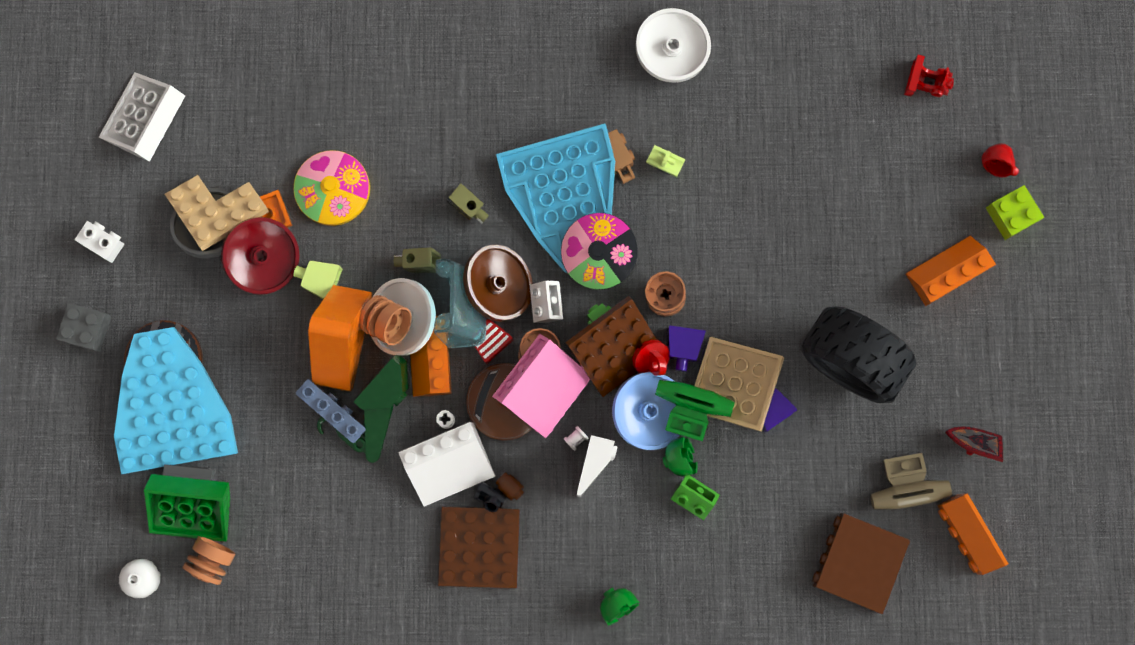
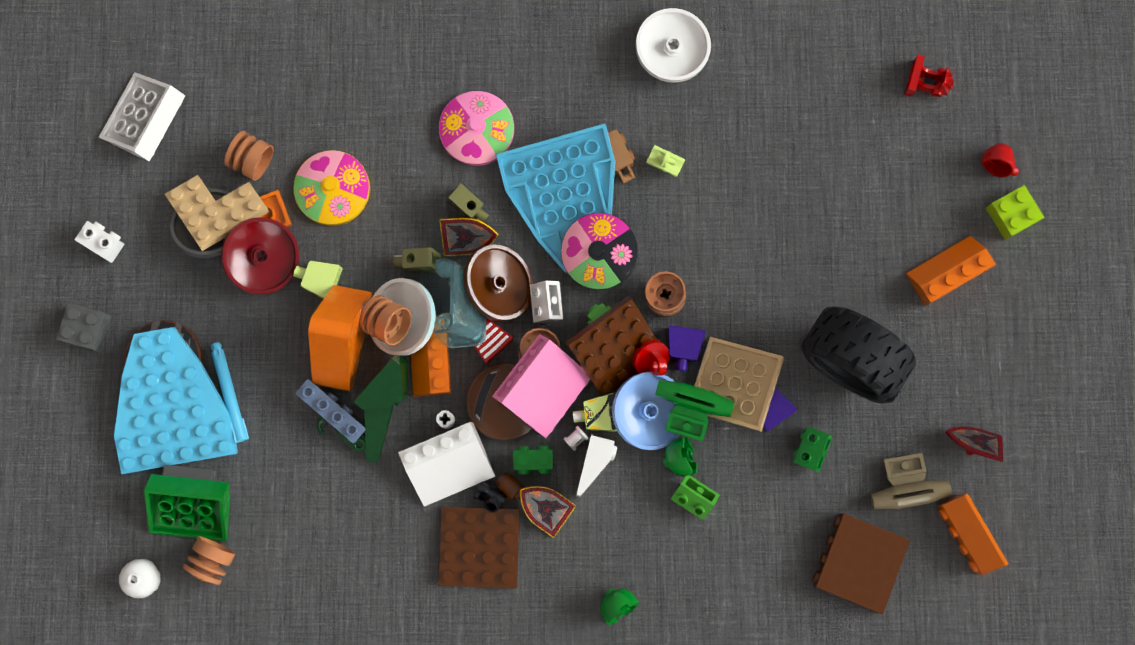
(237, 422): none -> medium azure piece
(248, 155): none -> nougat wheel
(465, 235): none -> shield
(476, 128): none -> dish
(532, 460): none -> green brick
(545, 508): none -> shield
(597, 414): none -> yellowish green torso
(814, 449): none -> green brick

